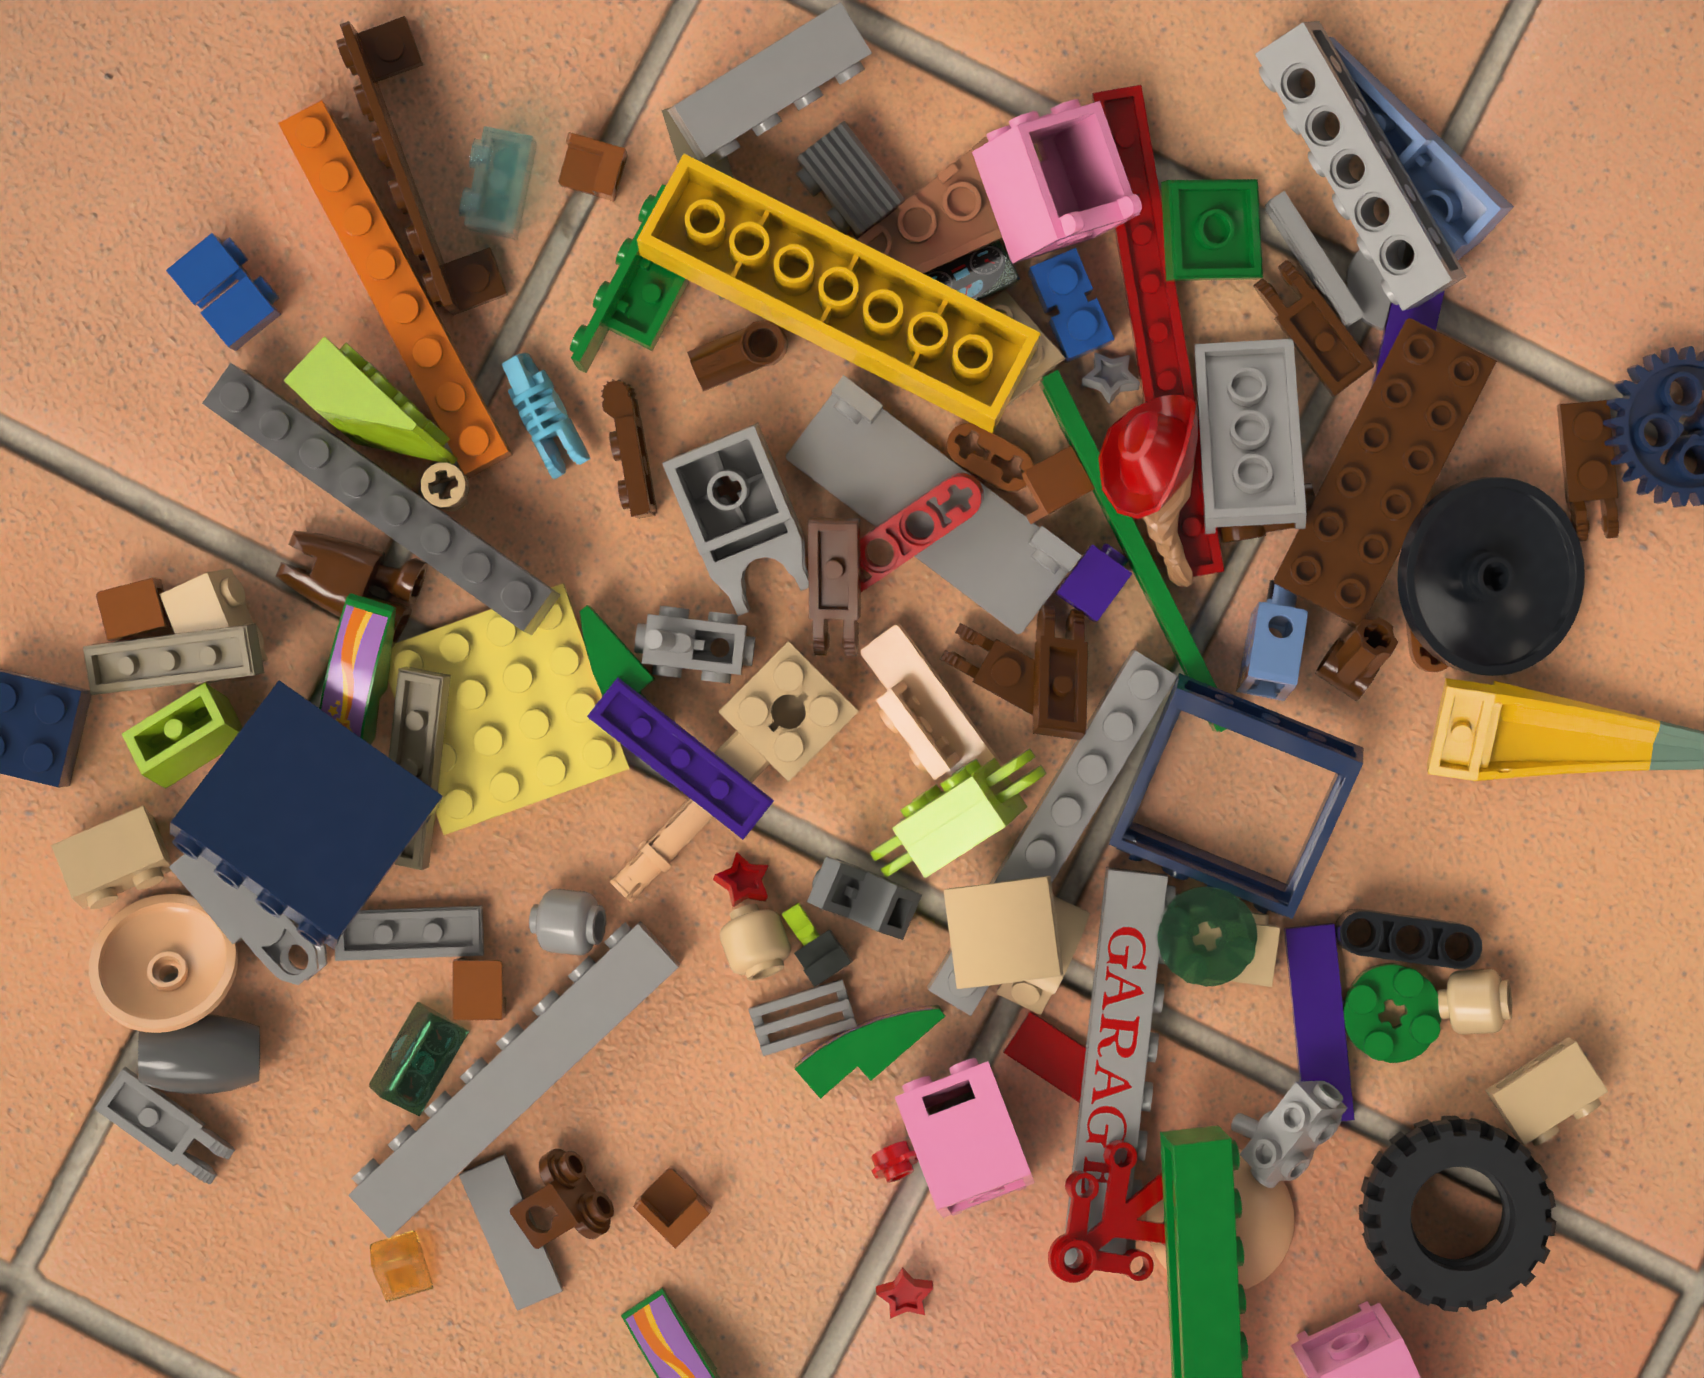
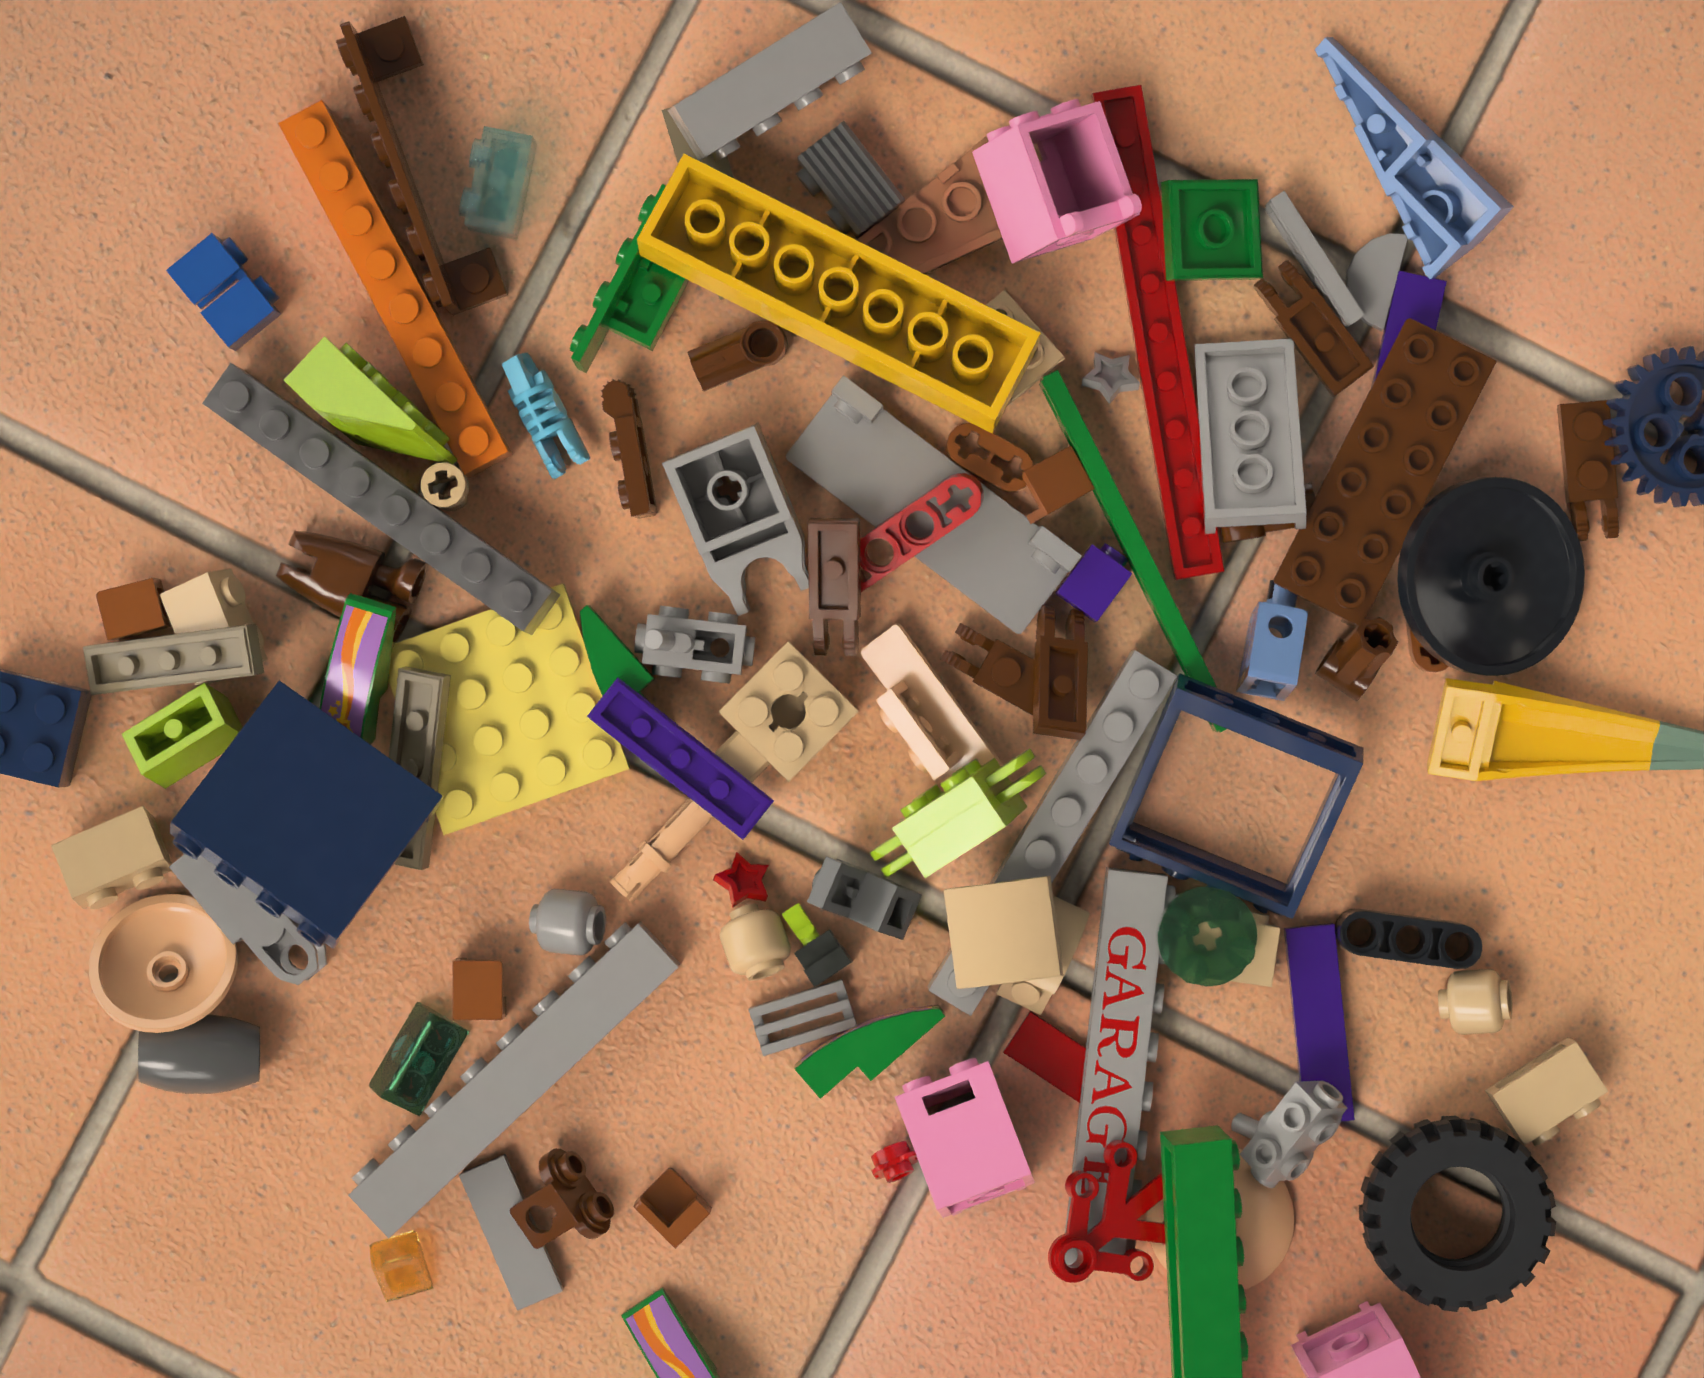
(160, 1124): light grey hinge -> none
(413, 933): light grey tile -> none
(592, 166): dark orange panel -> none
(905, 1294): red piece -> none
(979, 273): slope -> none
(1065, 284): blue piece -> none
(1149, 471): red hat -> none
(1366, 1000): green plate -> none
(1384, 175): light grey brick -> none

